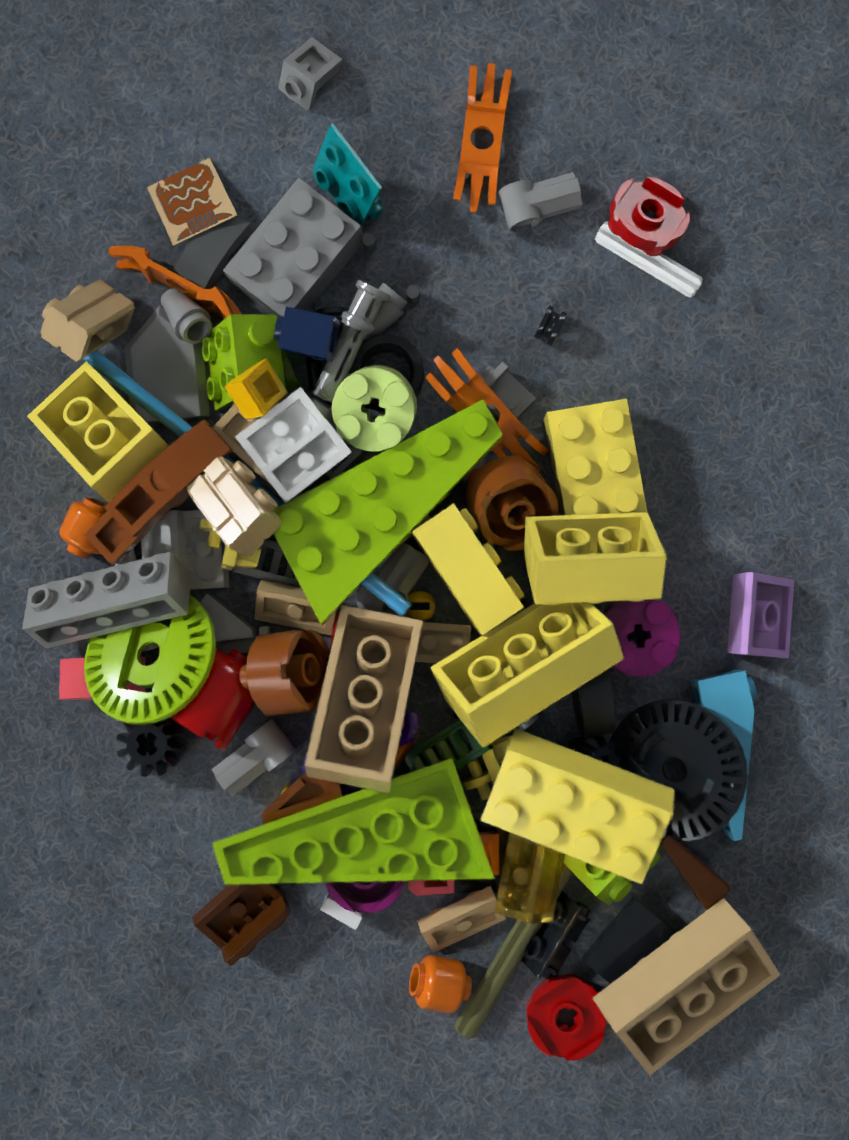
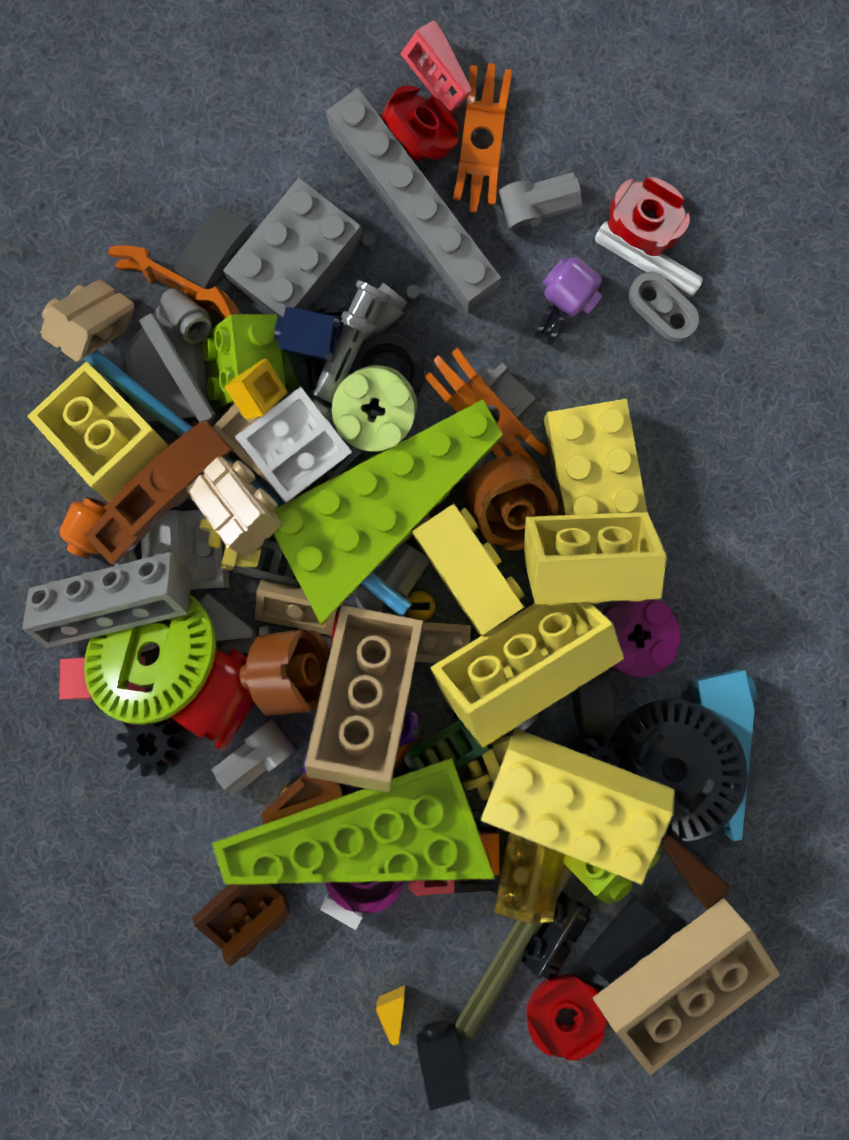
(178, 369): none -> light grey tile
(191, 201): sticker -> none
(308, 71): light grey bracket -> none
(347, 178): teal hinge -> none
(390, 1011): none -> yellow slope
(412, 200): none -> light grey brick
(420, 124): none -> red plate
(432, 57): none -> coral slope
(439, 984): orange head -> none
(443, 1065): none -> black slope
(460, 920): tan plate -> none
(573, 286): none -> medium lavender head
(667, 303): none -> light grey plate
(760, 615): lavender slope -> none

